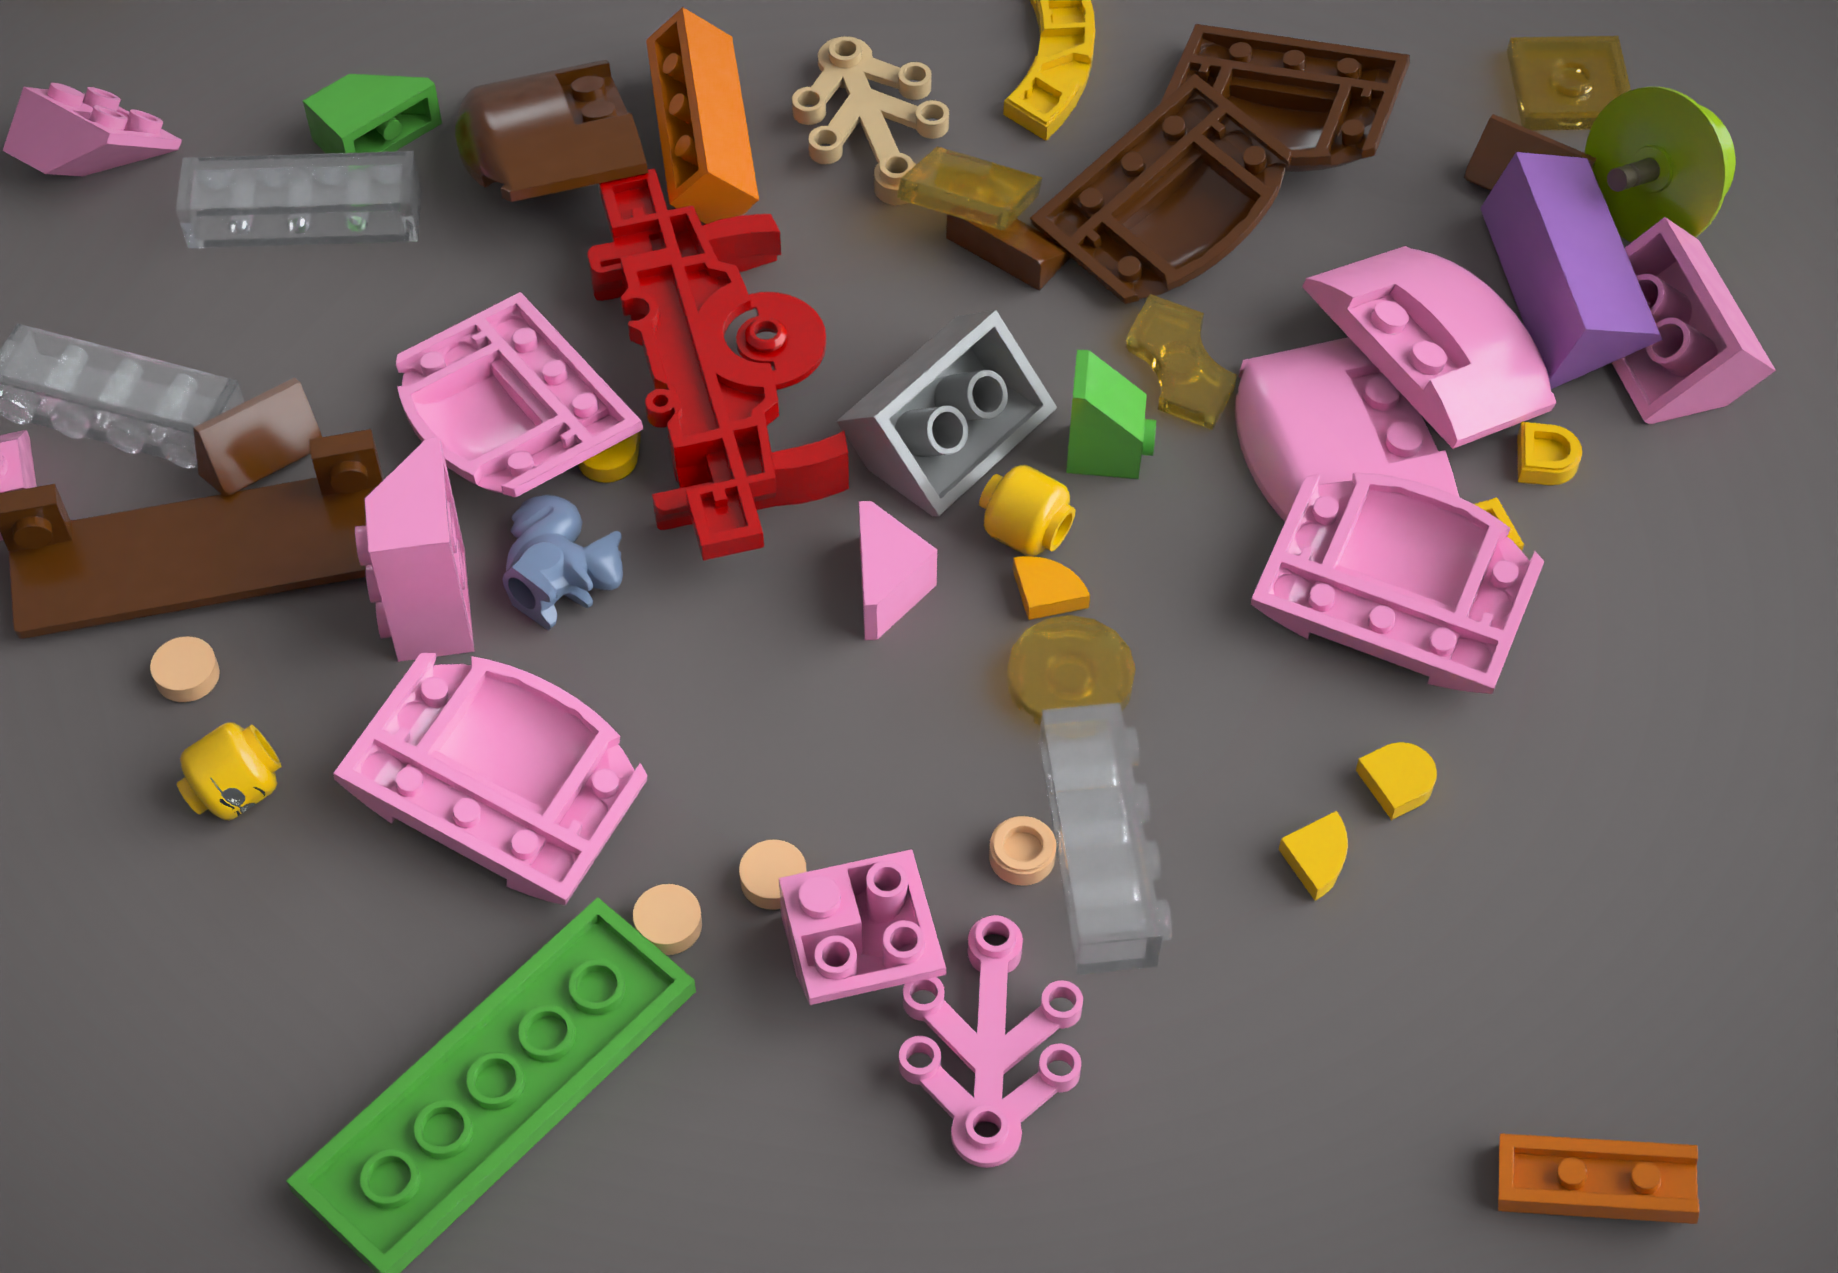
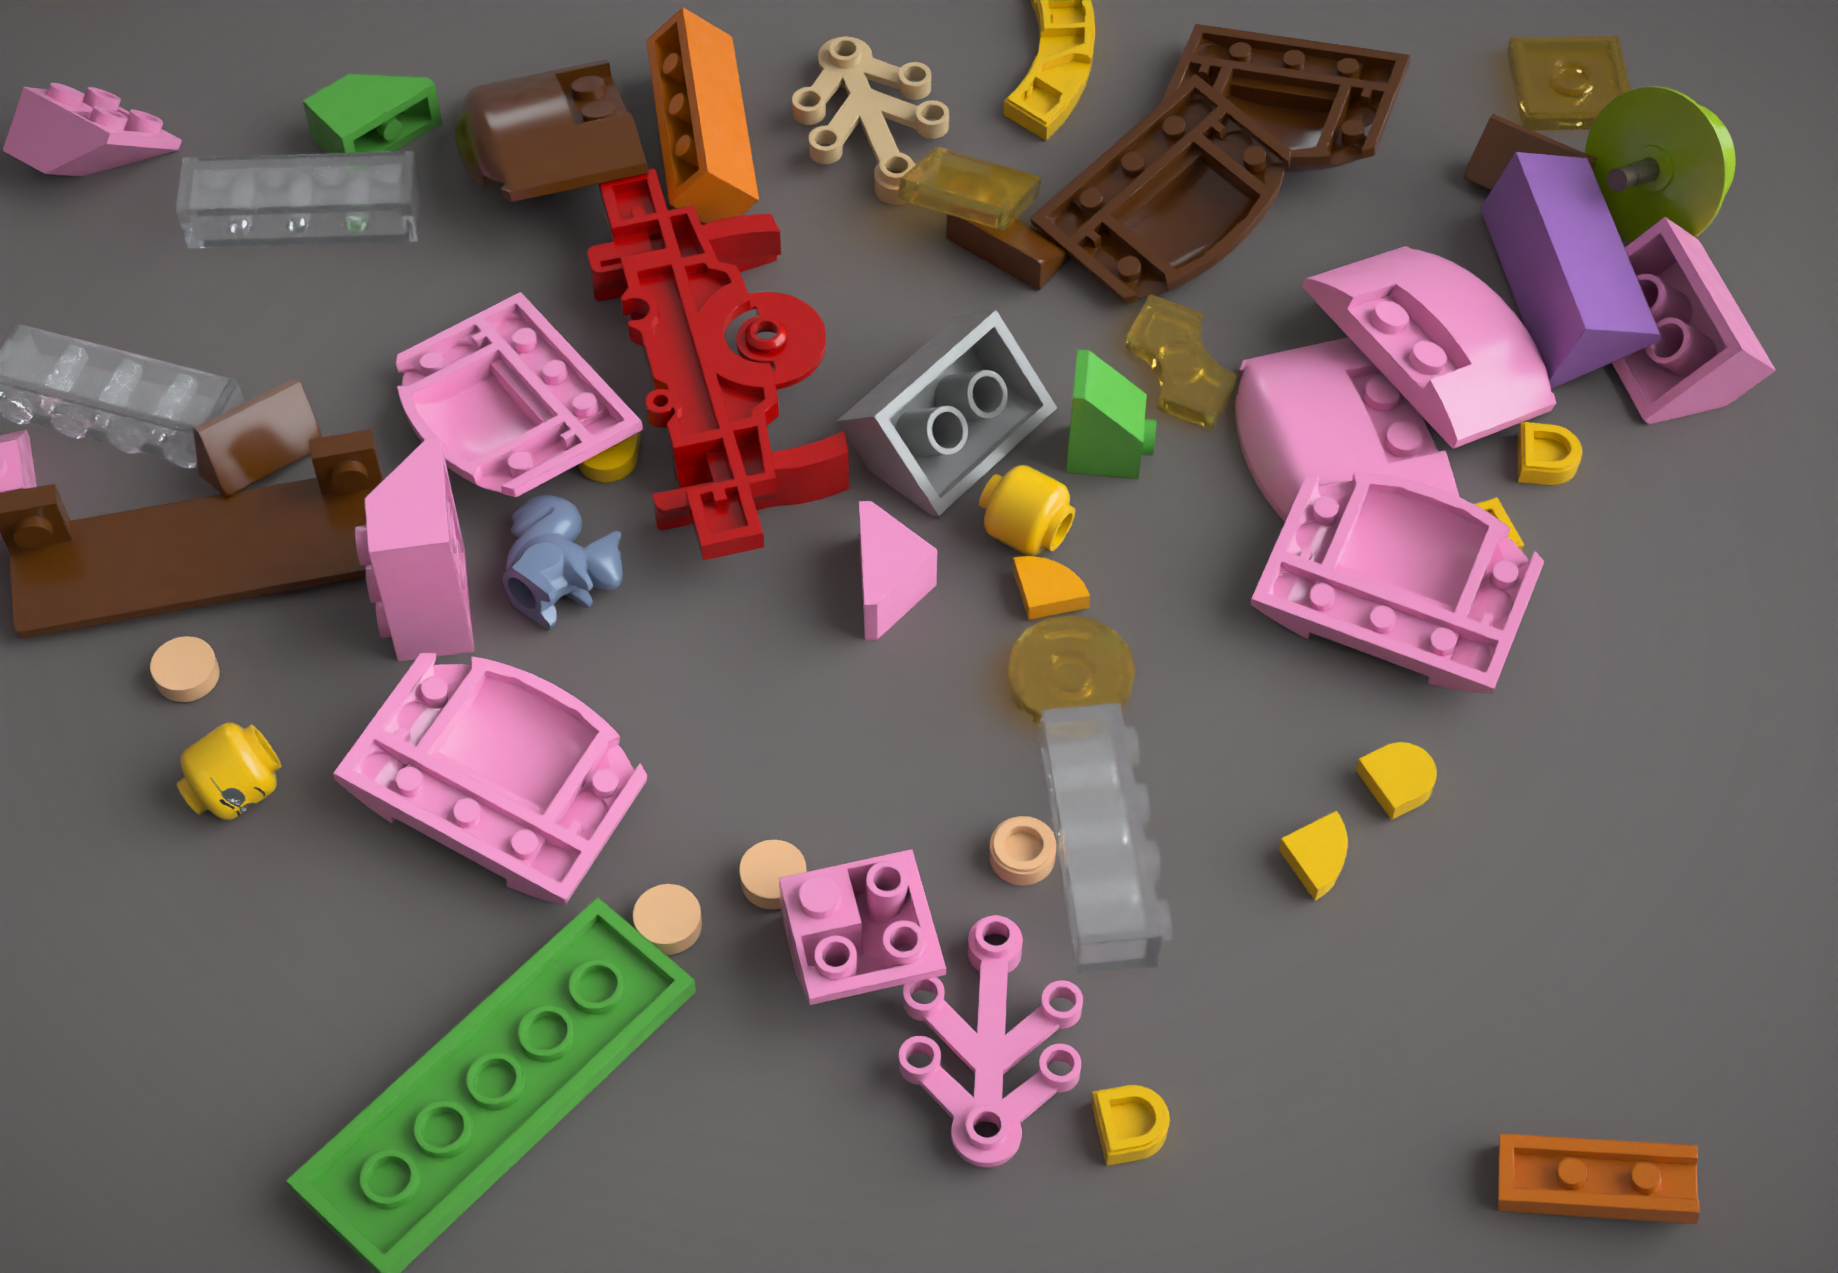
(1129, 1122): none -> yellow tile

